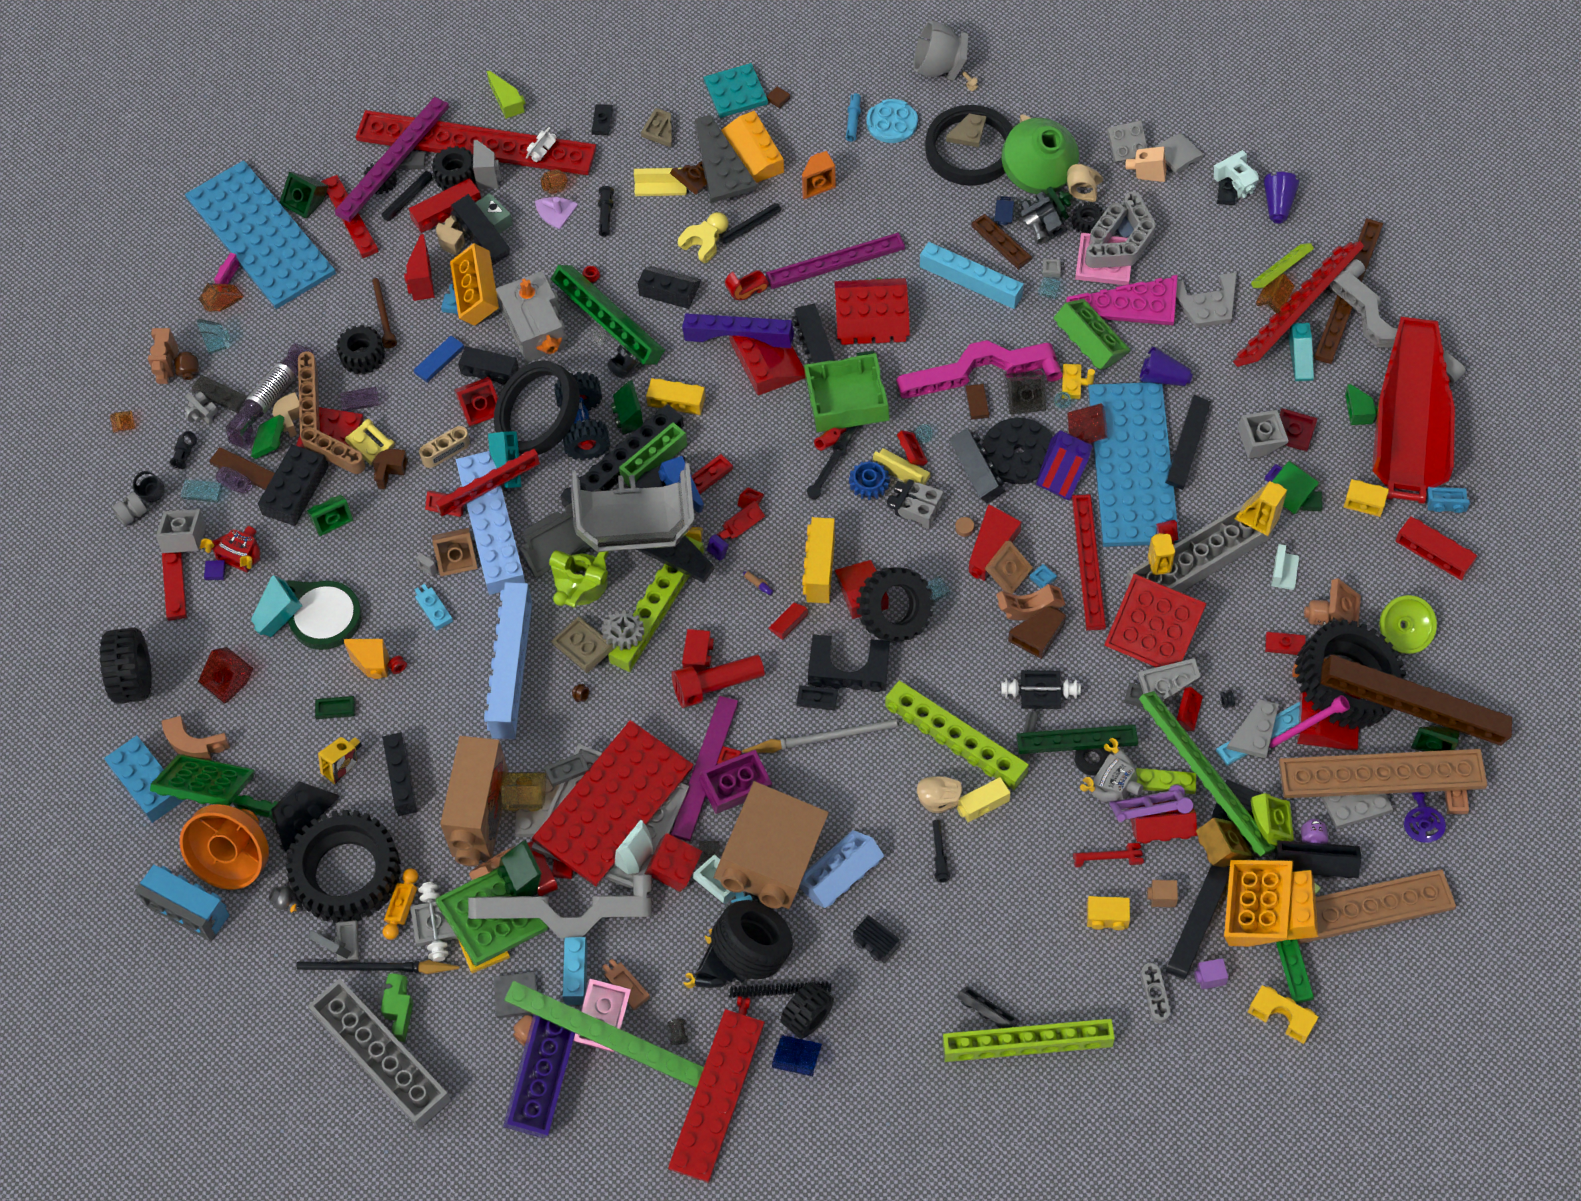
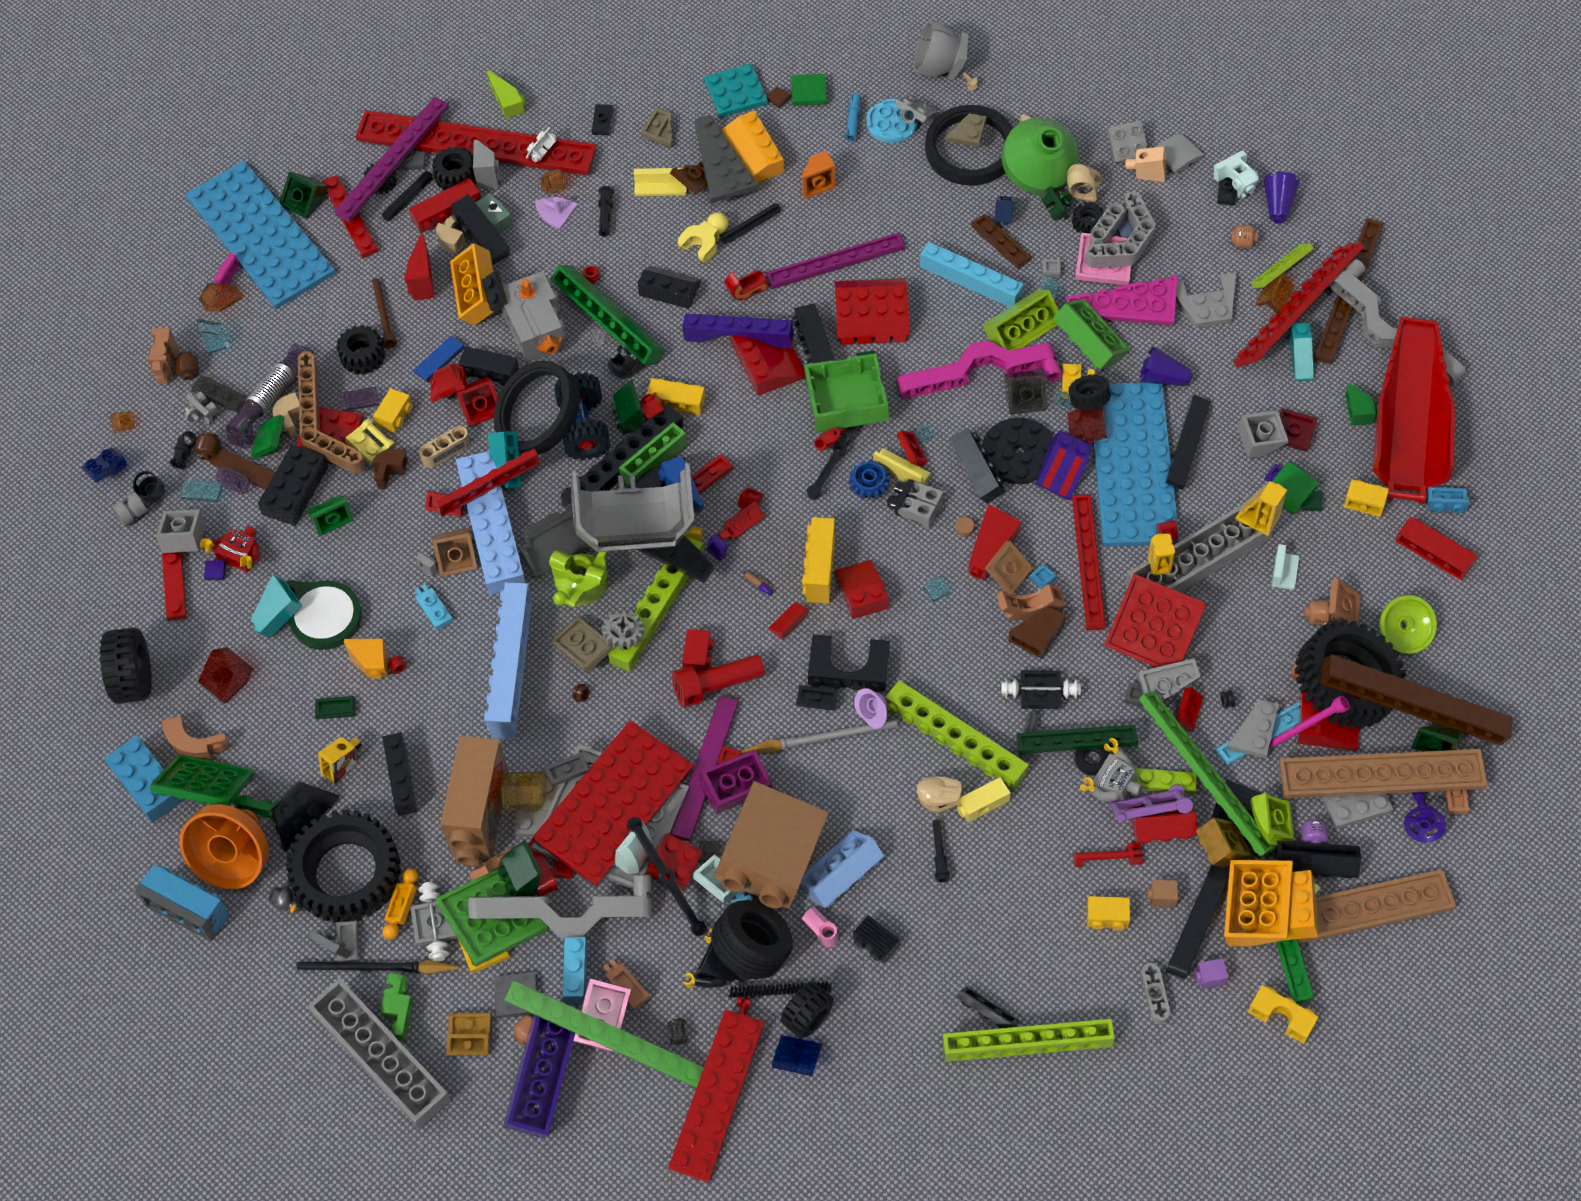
(106, 463): none -> clear blue plate
(207, 445): none -> reddish brown head
(393, 410): none -> yellow brick
(447, 381): none -> red slope
(449, 302): dark azure plate -> none
(469, 1034): none -> pearl gold slope
(494, 291): none -> black plate
(651, 405): none -> red plate
(697, 927): none -> black piece
(808, 89): none -> green tile
(820, 927): none -> bright pink piece
(871, 707): none -> lavender piece
(918, 610): black tyre -> none
(921, 111): none -> light grey plate
(977, 401): reddish brown tile -> none
(1023, 321): none -> lime slope
(1043, 212): black hips -> none
(1089, 401): none -> black tyre
(1244, 236): none -> nougat head
(1284, 643): red plate -> none

